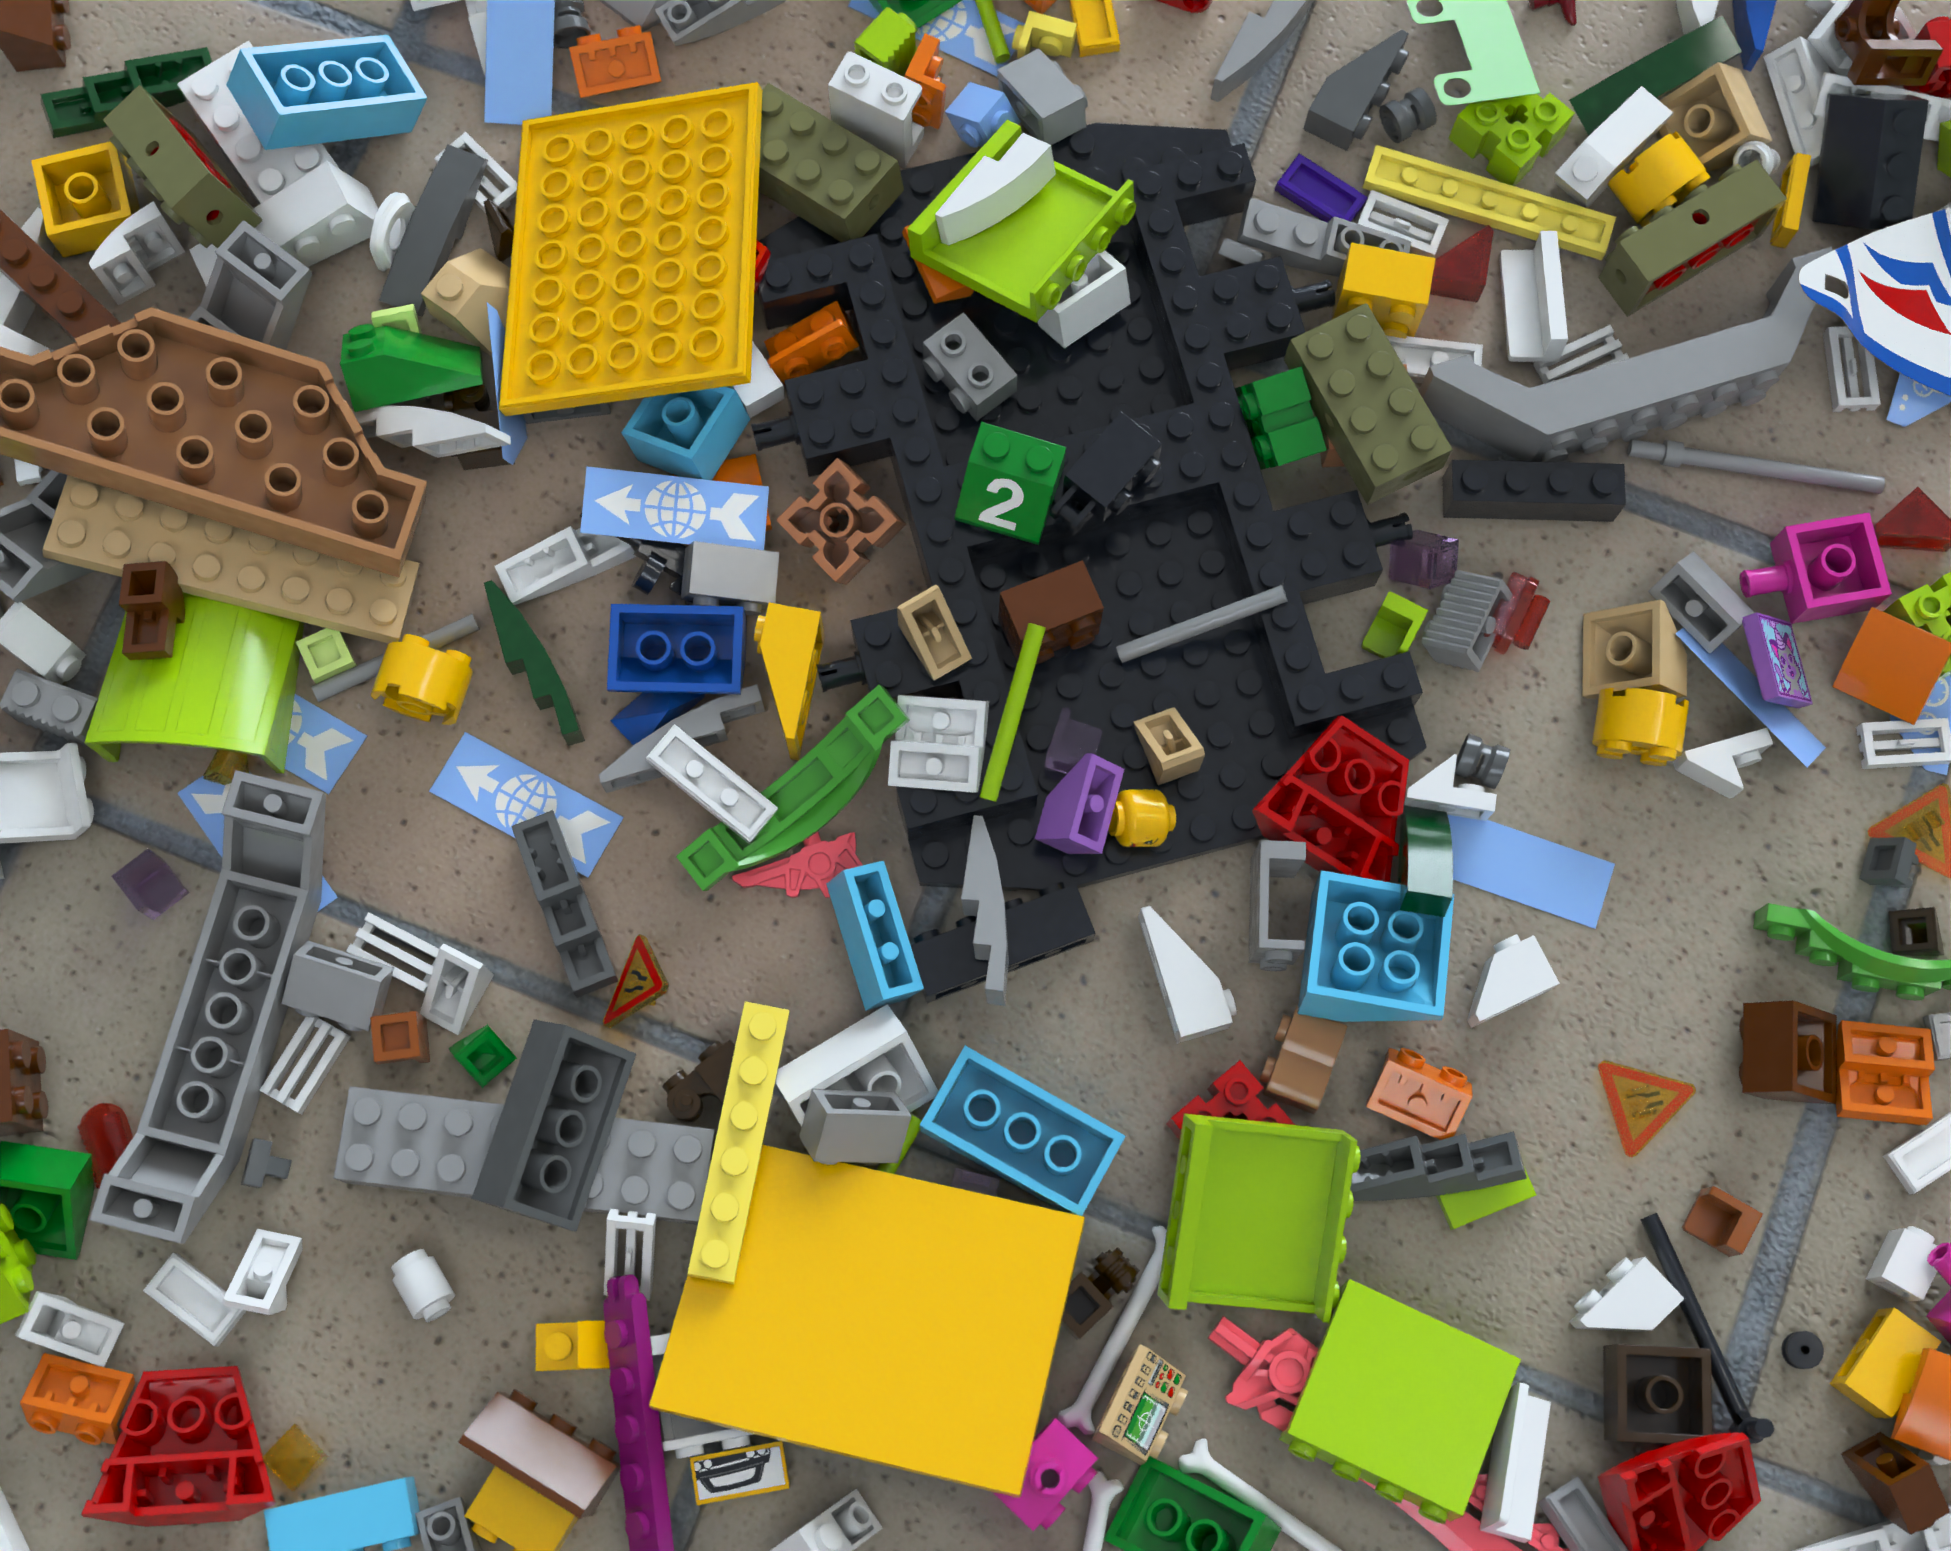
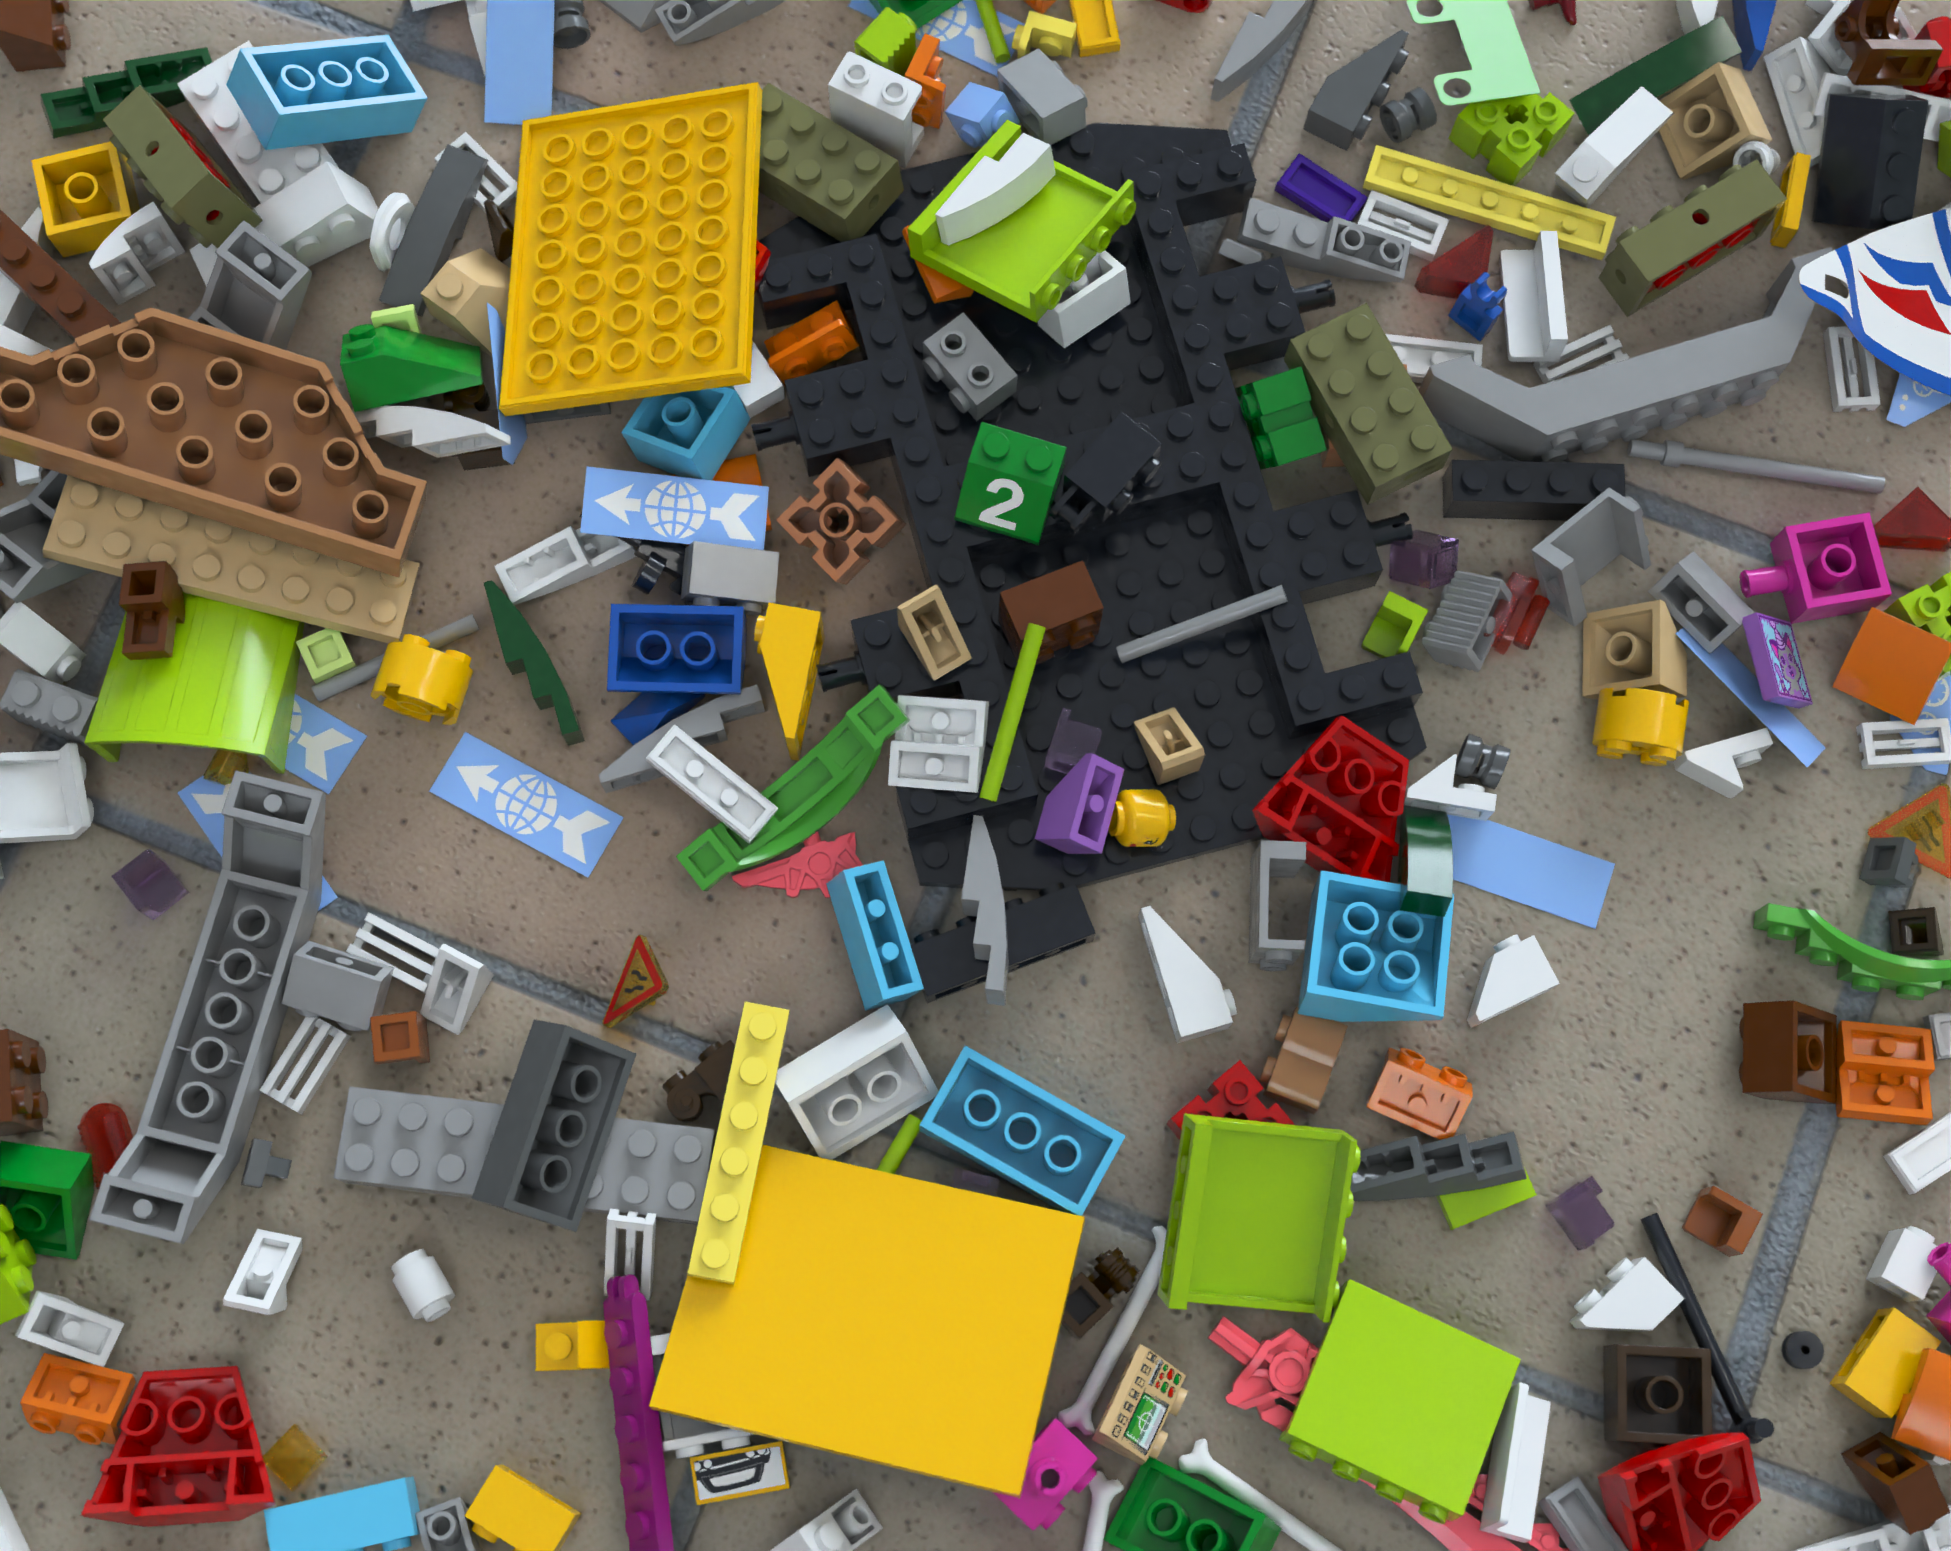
(193, 1299): white tile -> none
(482, 1055): green slope -> none
(542, 1452): slope -> none
(564, 904): dark grey slope -> none
(614, 62): orange bracket -> none
(854, 1126): light grey brick -> none
(1391, 284): yellow brick -> none
(1477, 307): none -> blue plate
(1581, 1213): none -> clear purple panel
(1585, 546): none -> light grey panel
(1641, 1102): clear yellow piece -> none
(1659, 178): yellow brick -> none

